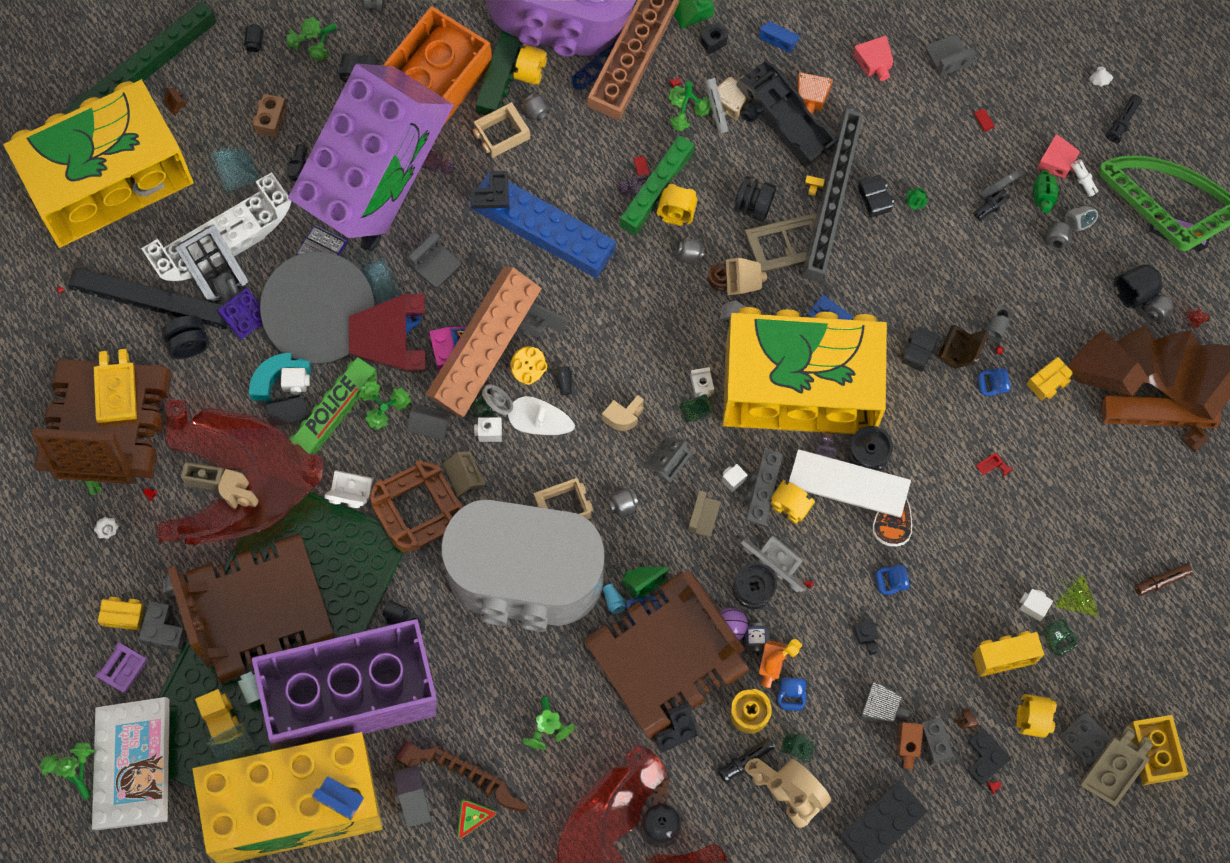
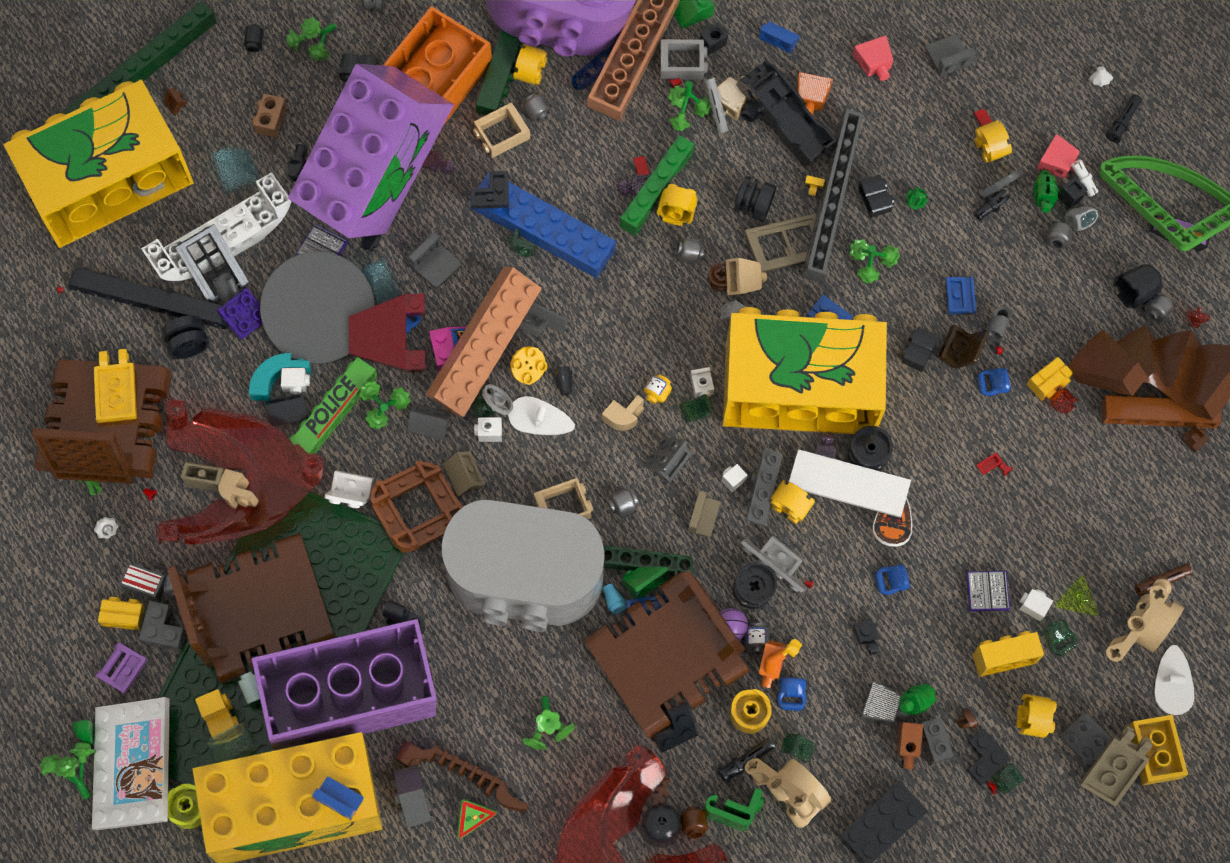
(84, 731): none -> green brick
(143, 581): none -> brick
(177, 798): none -> neon yellow brick
(521, 247): none -> clear green bracket
(637, 555): none -> dark green beam
(657, 389): none -> yellow head
(683, 73): none -> light grey window
(694, 822): none -> reddish brown head
(733, 813): none -> green piece
(860, 250): none -> bright green plant
(917, 699): none -> green piece
(960, 295): none -> blue plate
(987, 591): none -> light grey tile
(993, 141): none -> yellow brick
(1007, 779): none -> clear green bracket
(1063, 401): none -> clear red plate
(1072, 192): none -> black brick
(1151, 622): none -> tan piece
(1174, 683): none -> white shield

